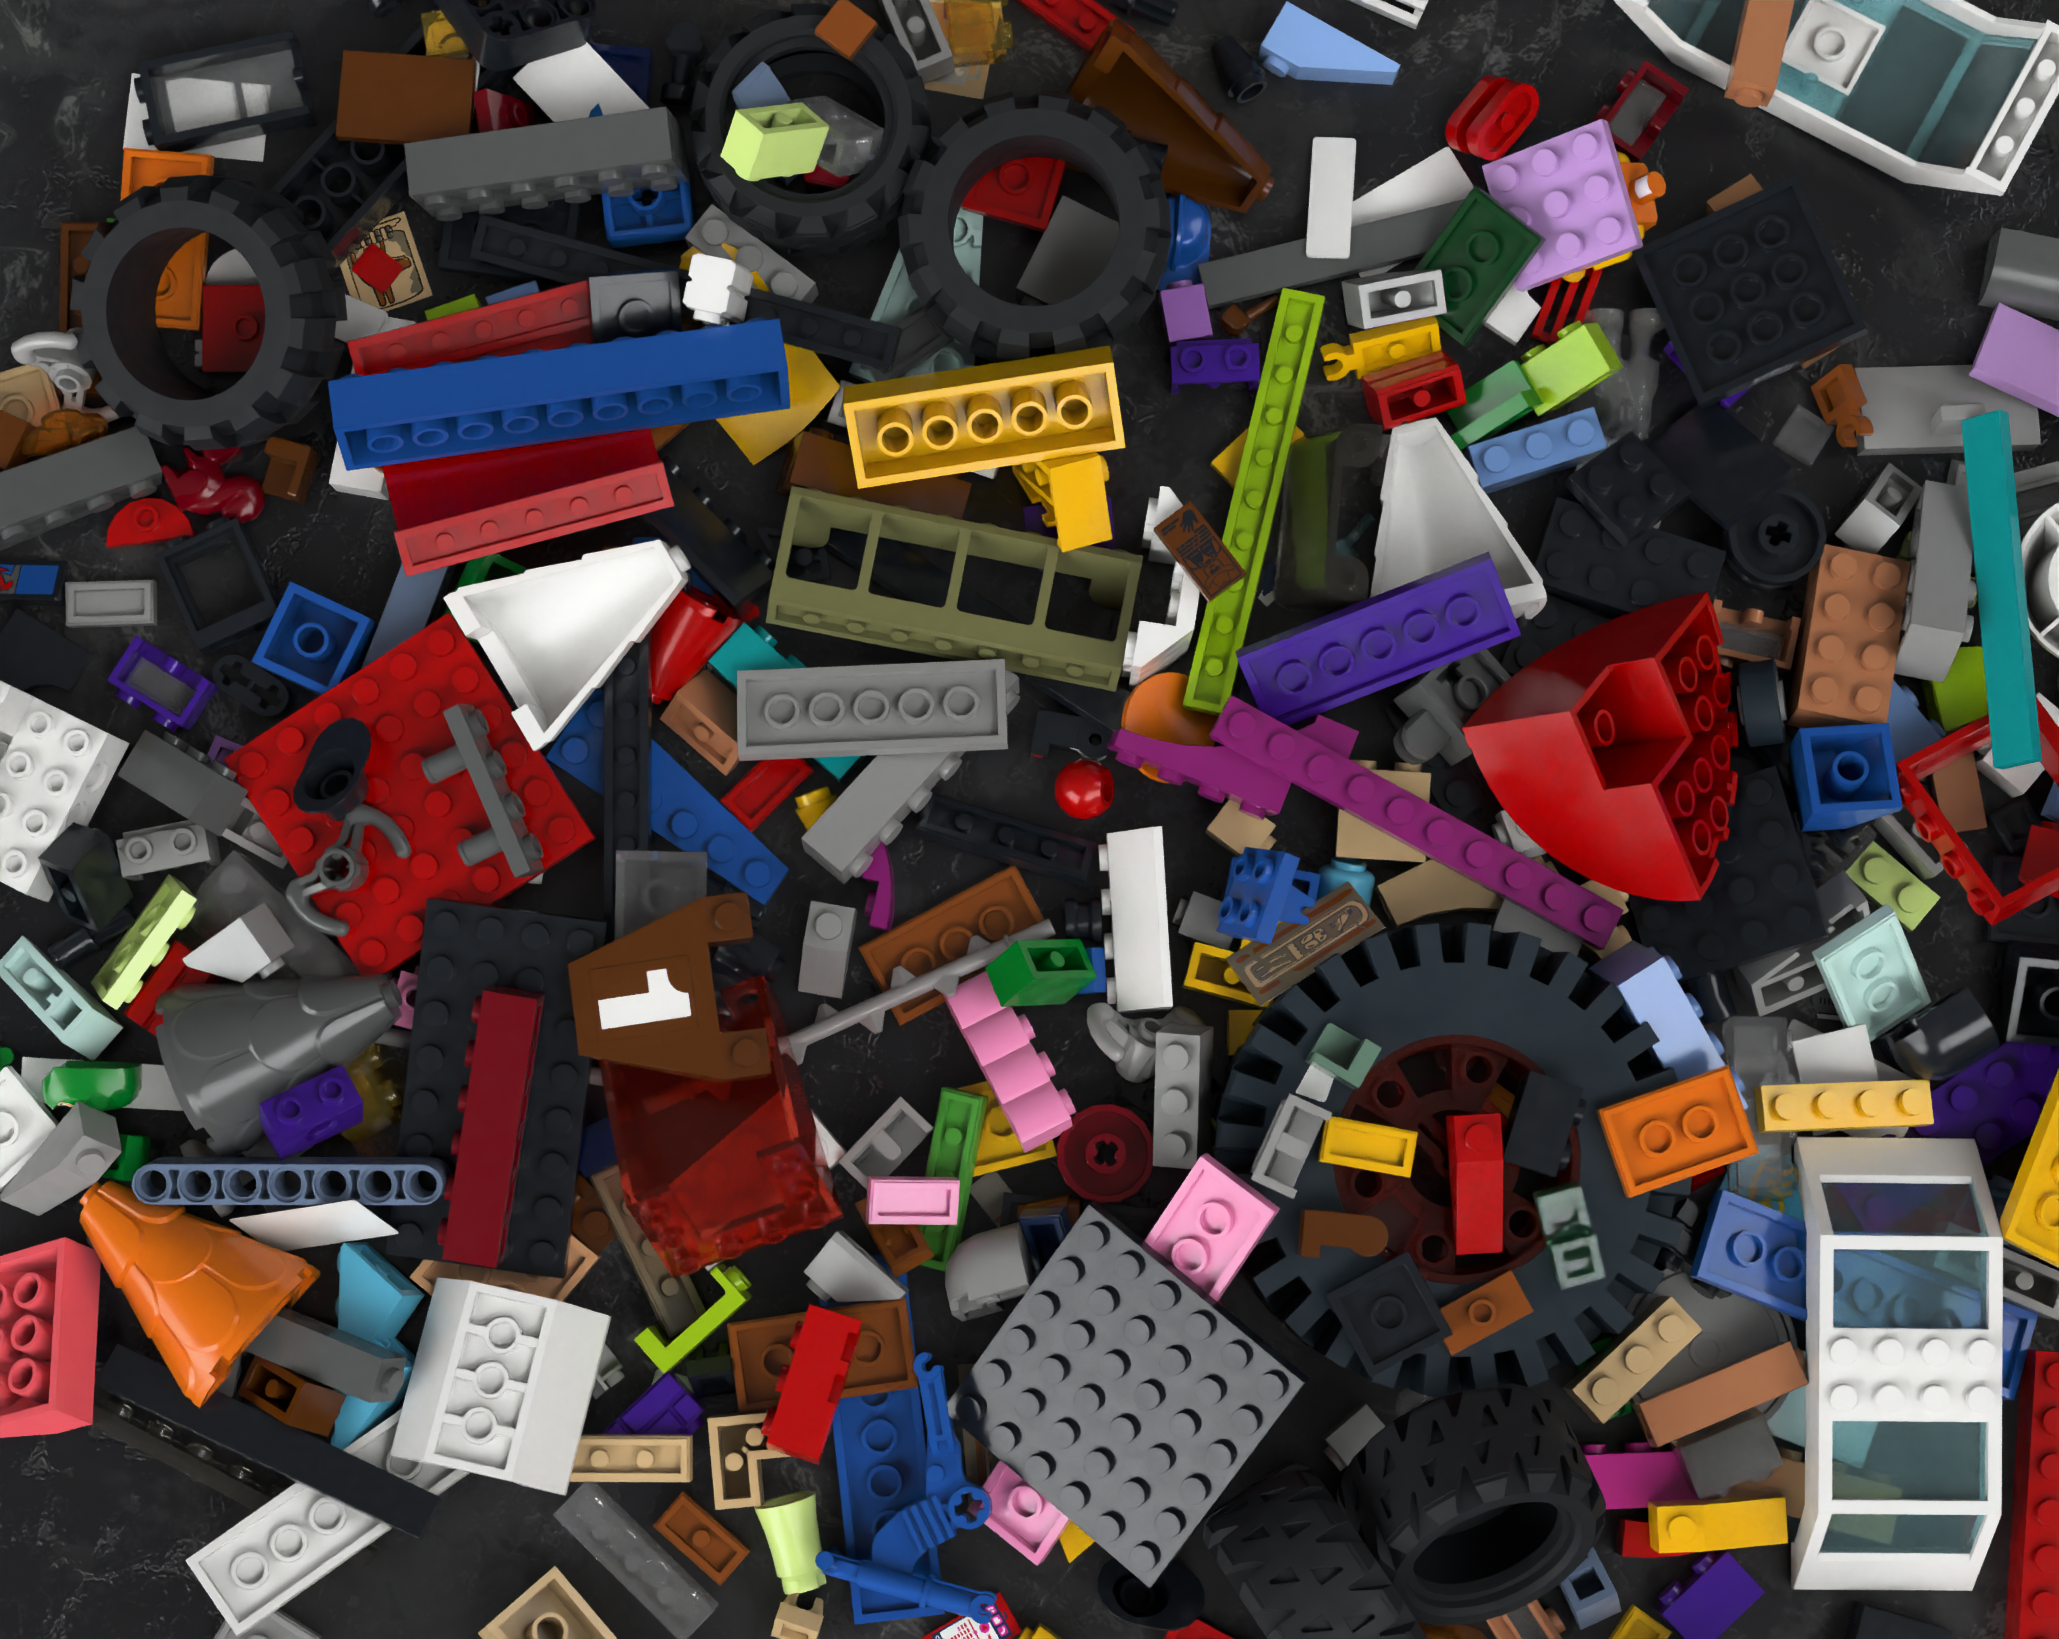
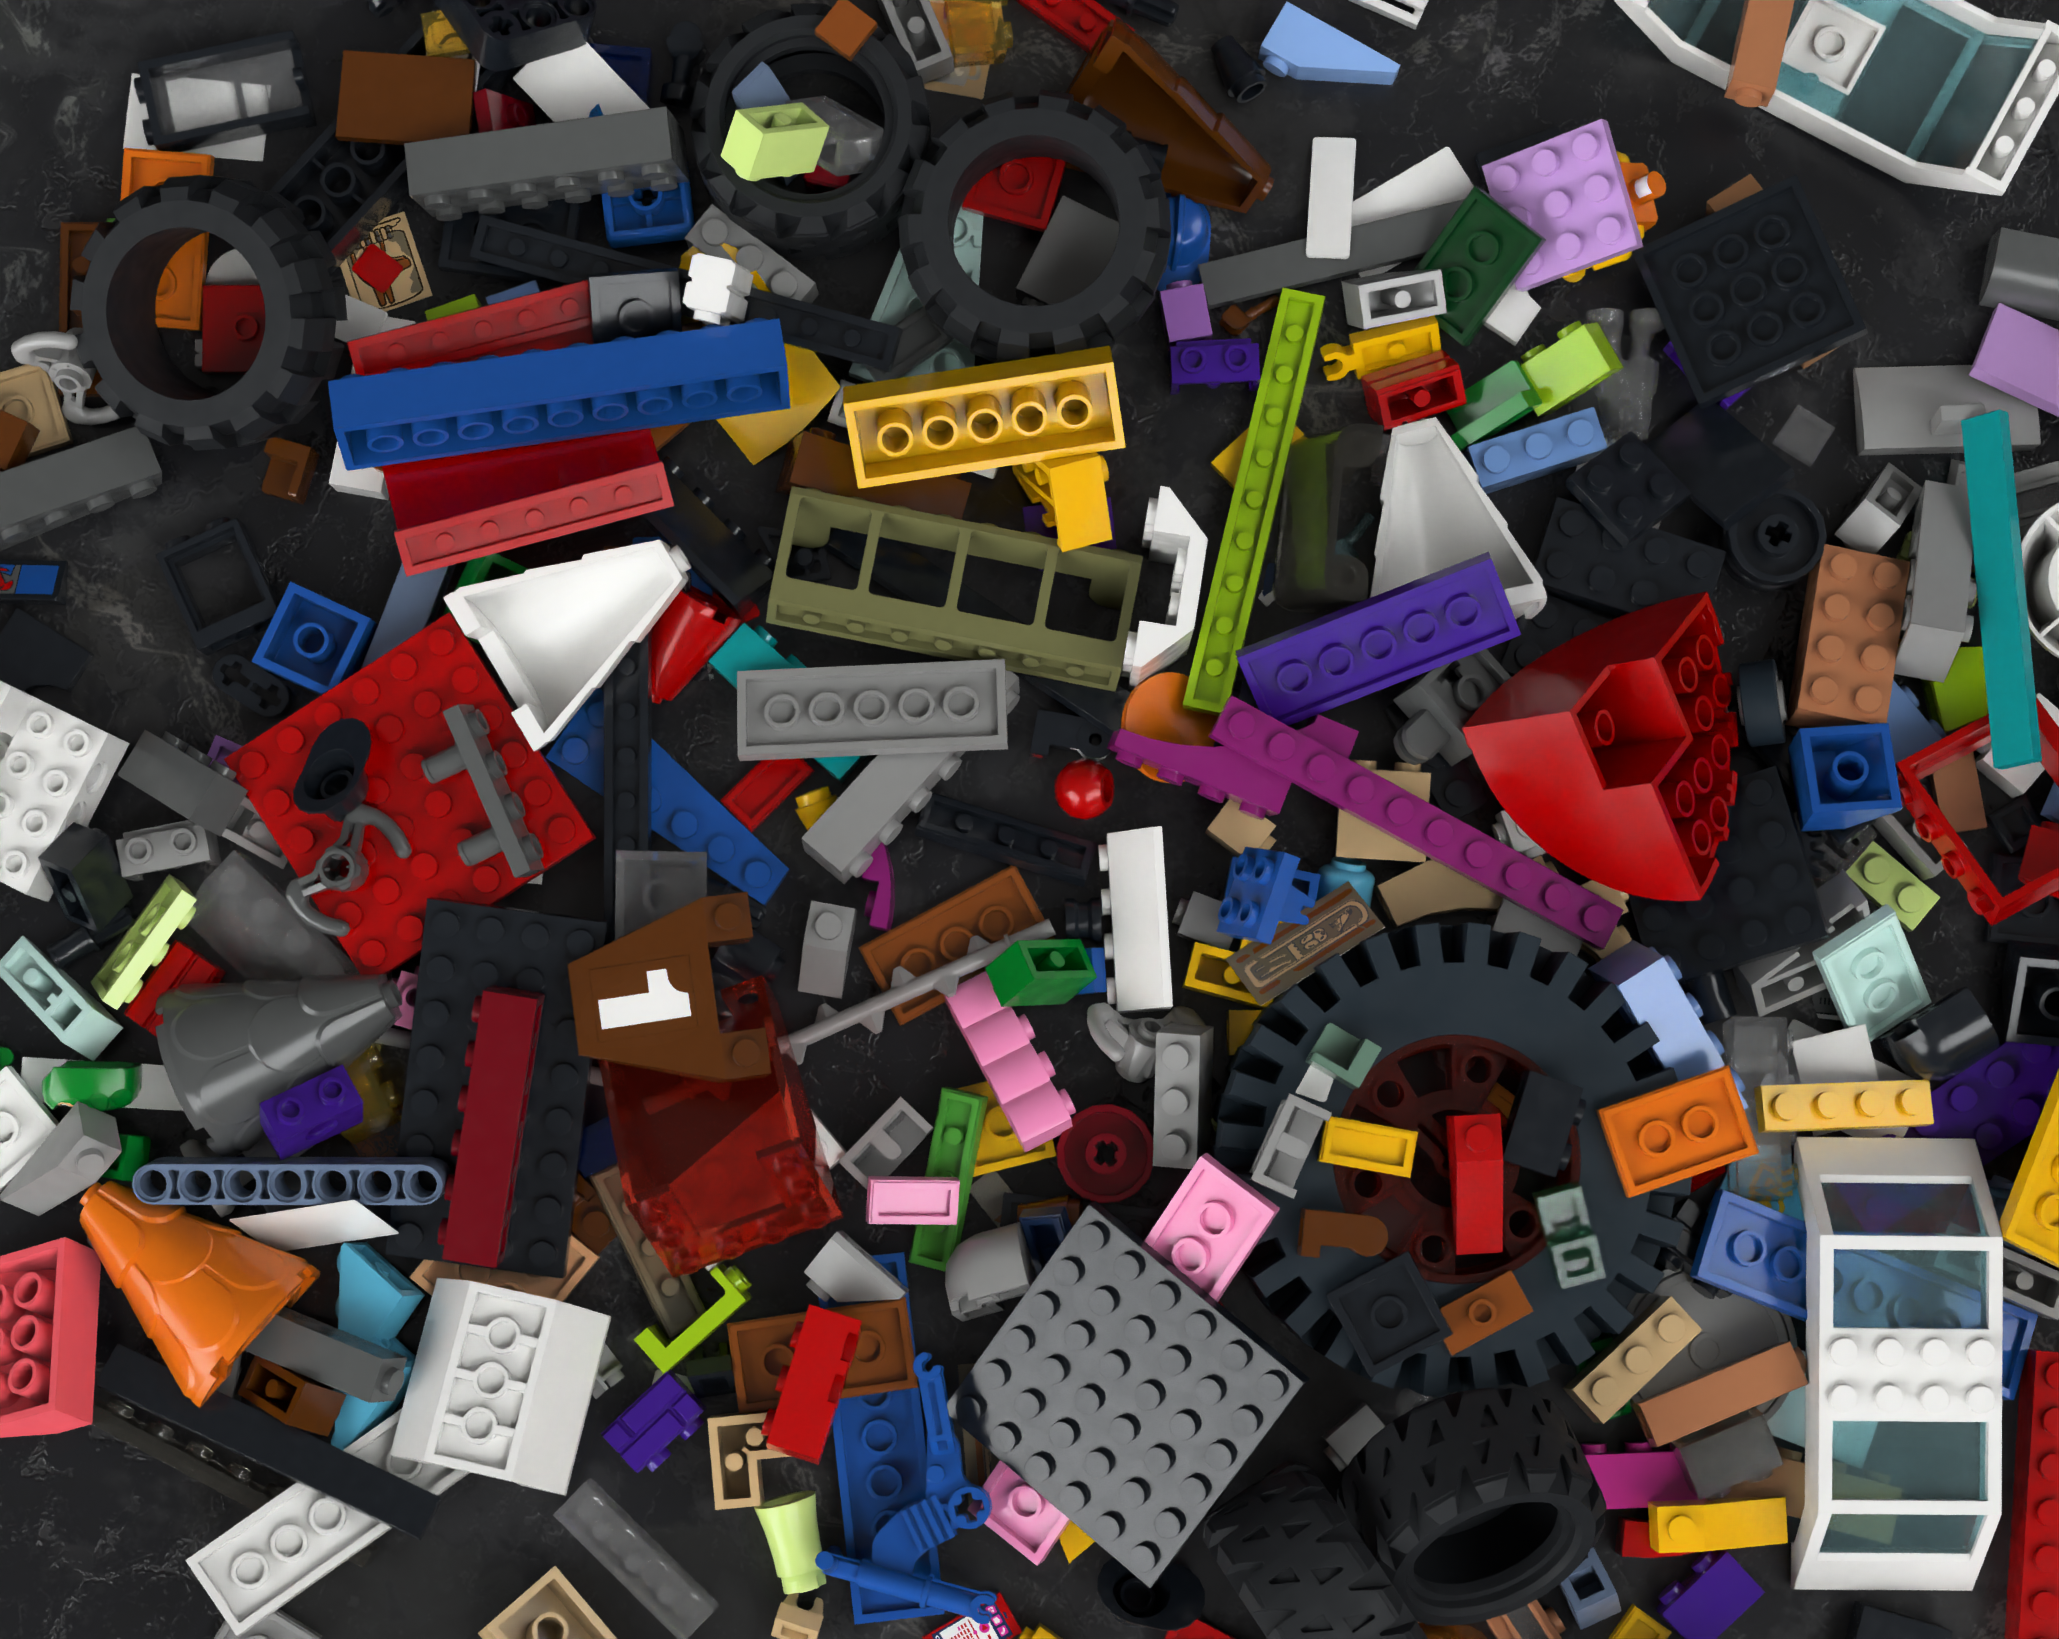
(64, 430): clear orange plate -> none
(111, 603): light grey tile -> none
(147, 523): red plate -> none
(162, 684): dark purple window -> none
(206, 490): dark red animal -> none
(244, 947): slope -> none
(634, 1458): tan tile -> none
(702, 1538): dark orange plate -> none
(706, 719): nougat panel -> none
(900, 1244): dark orange plate -> none
(1199, 551): reddish brown tile -> none
(1492, 117): red brick -> none
(1552, 338): red tile -> none
(1642, 109): dark red window -> none
(1755, 637): nougat window -> none
(1839, 401): dark orange plate -> none

